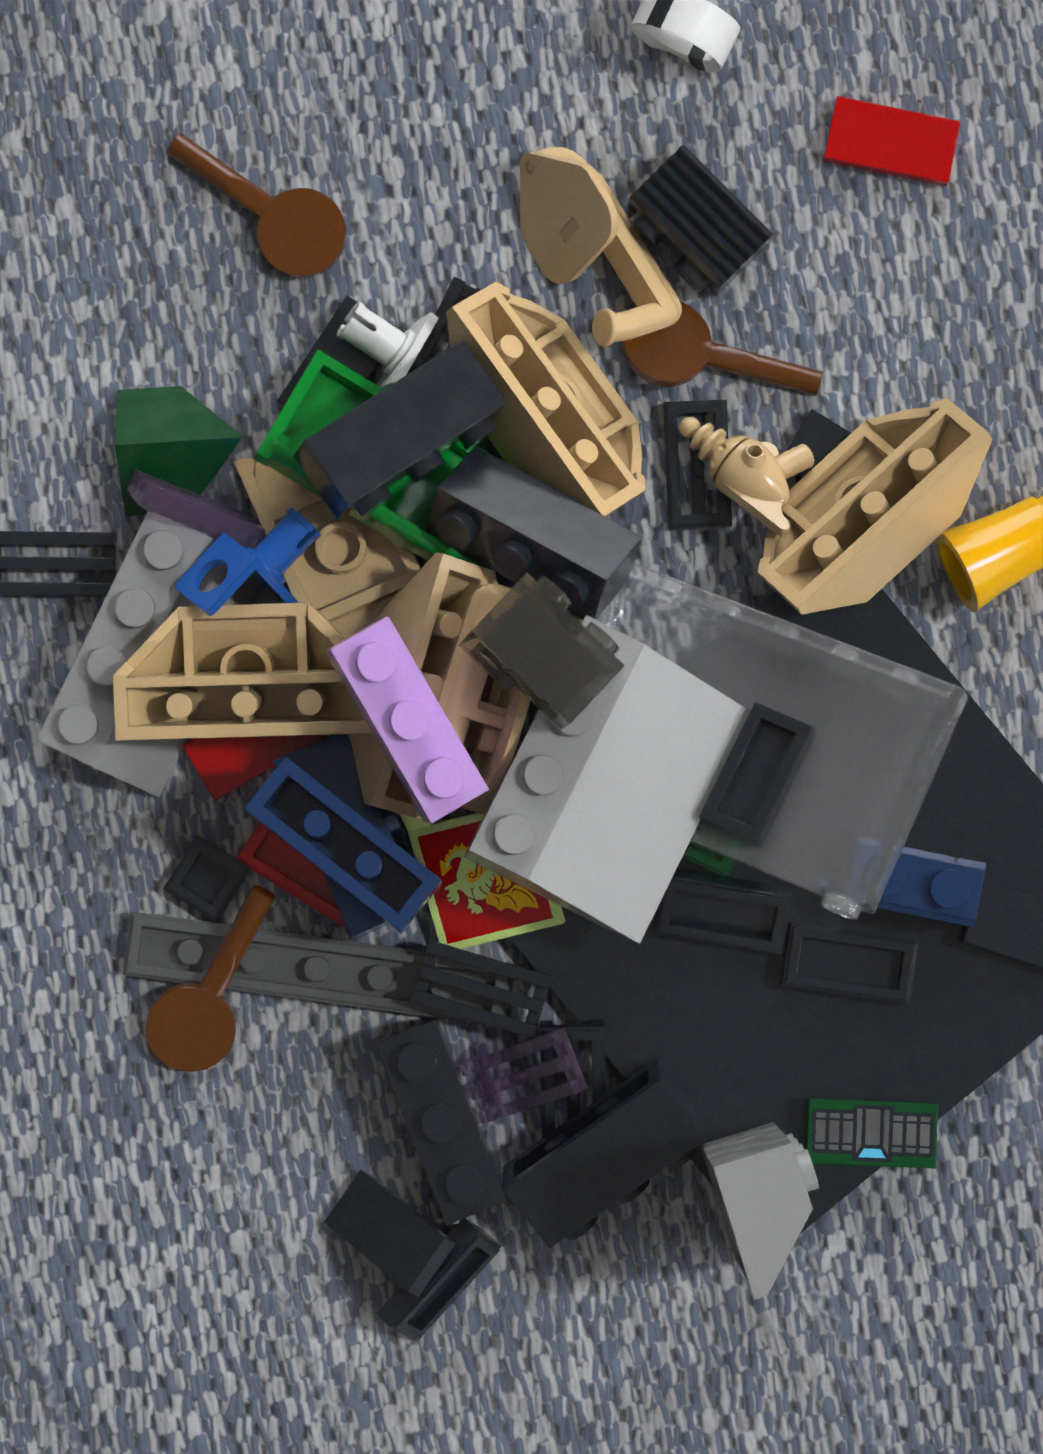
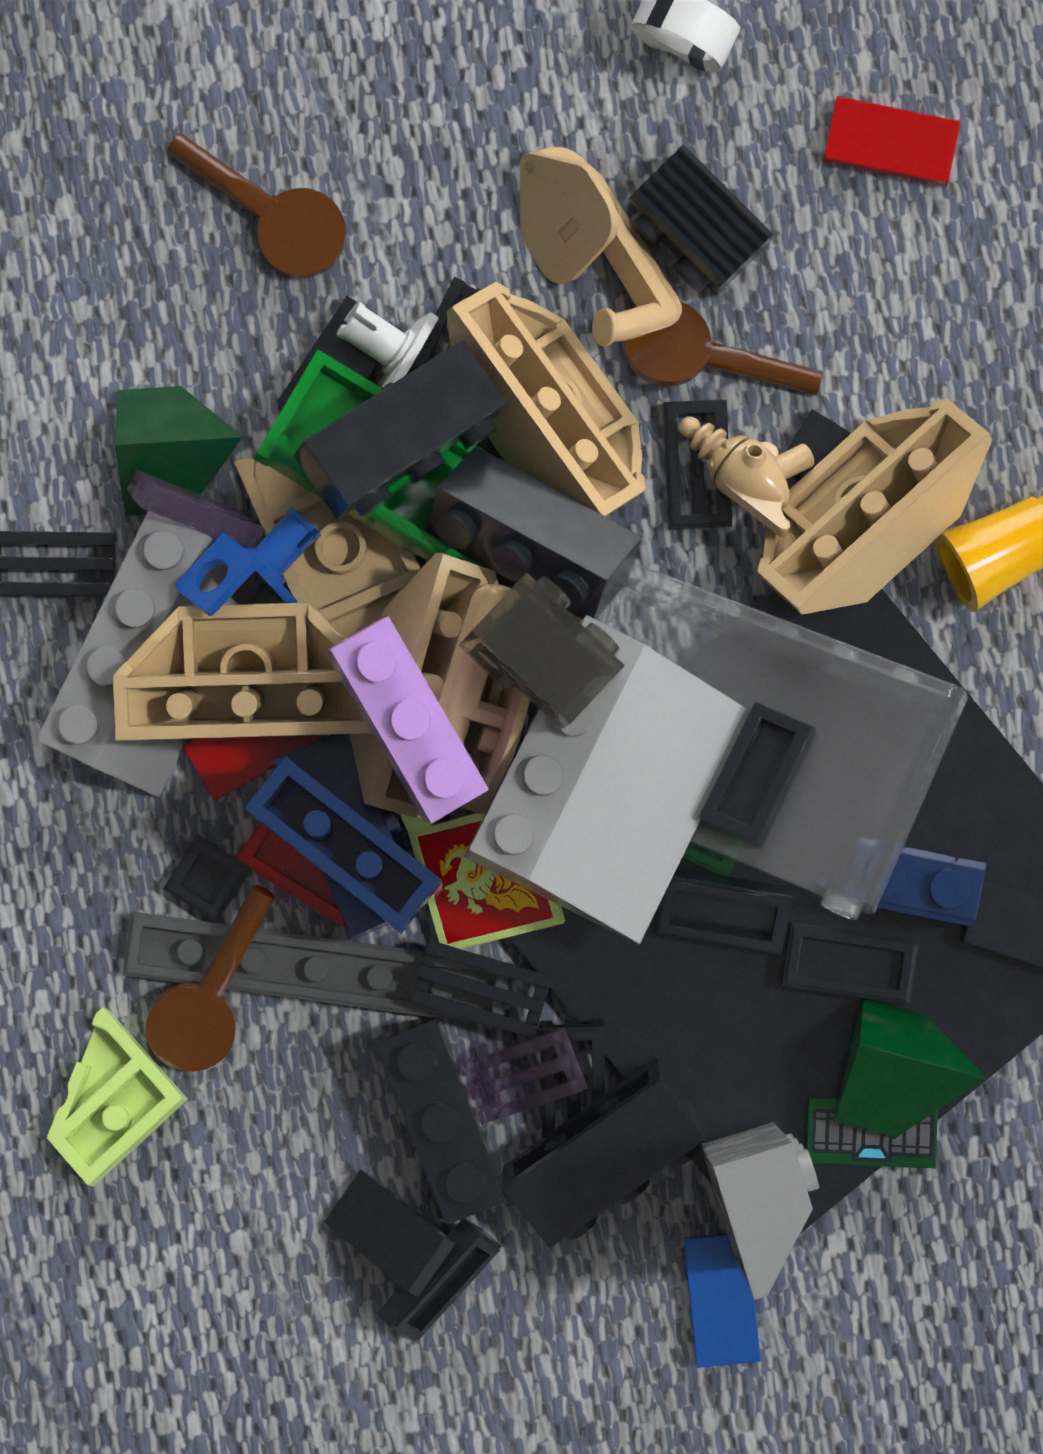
(111, 1101): none -> yellowish green wing
(719, 1304): none -> blue tile
(899, 1071): none -> dark green slope

